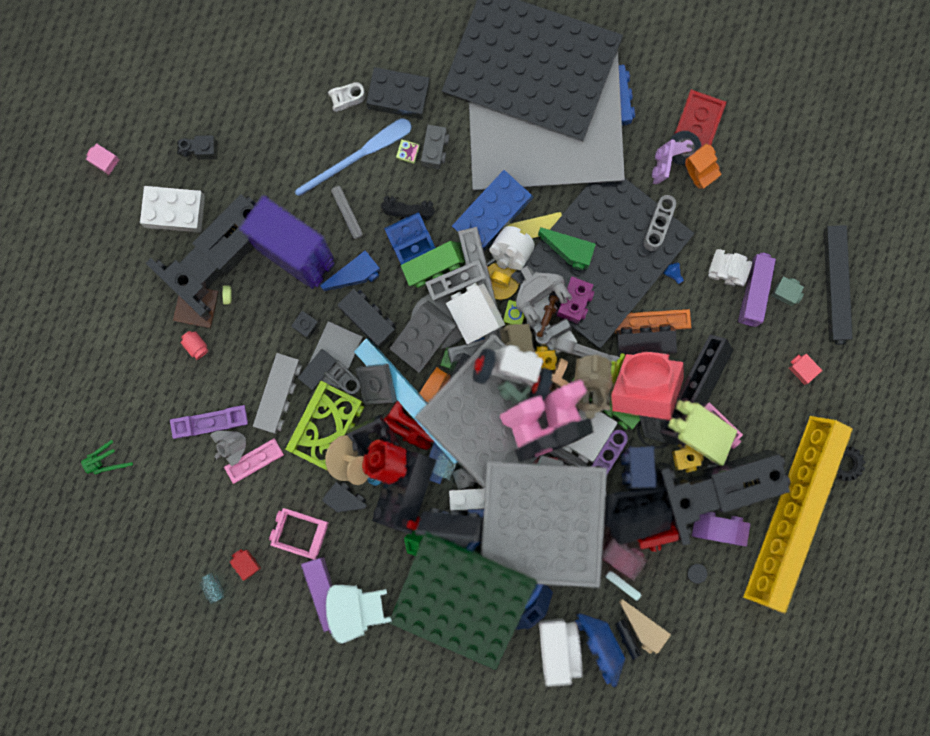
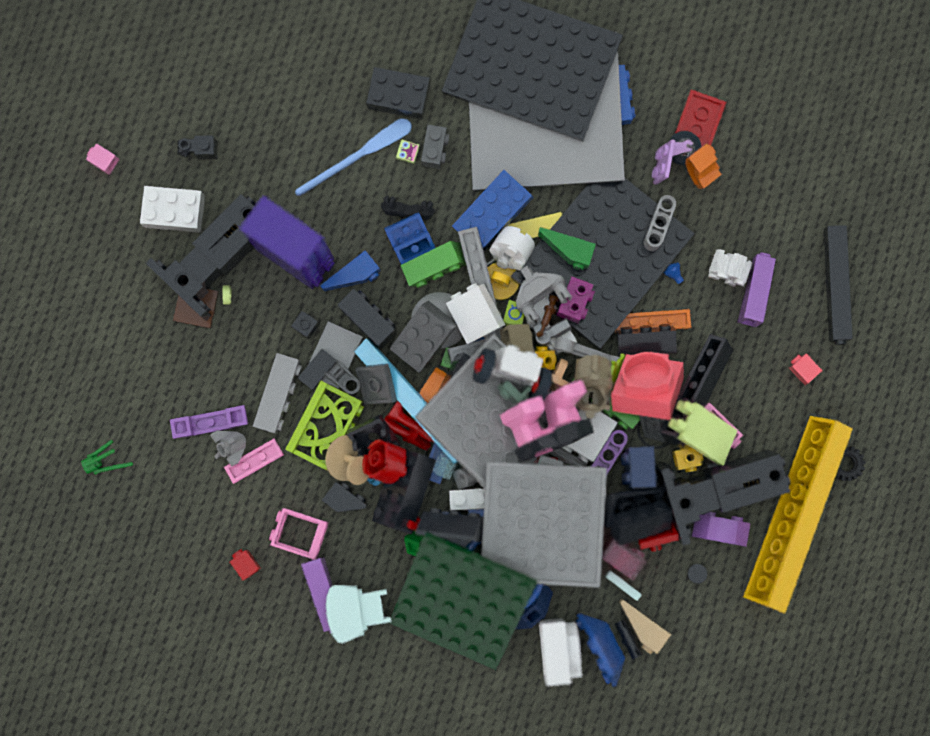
(194, 344): coral brick -> none
(212, 588): clear light blue brick -> none
(345, 96): white piece -> none
(347, 212): light grey axle -> none
(455, 280): light grey slope -> none
(788, 291): sand green brick -> none

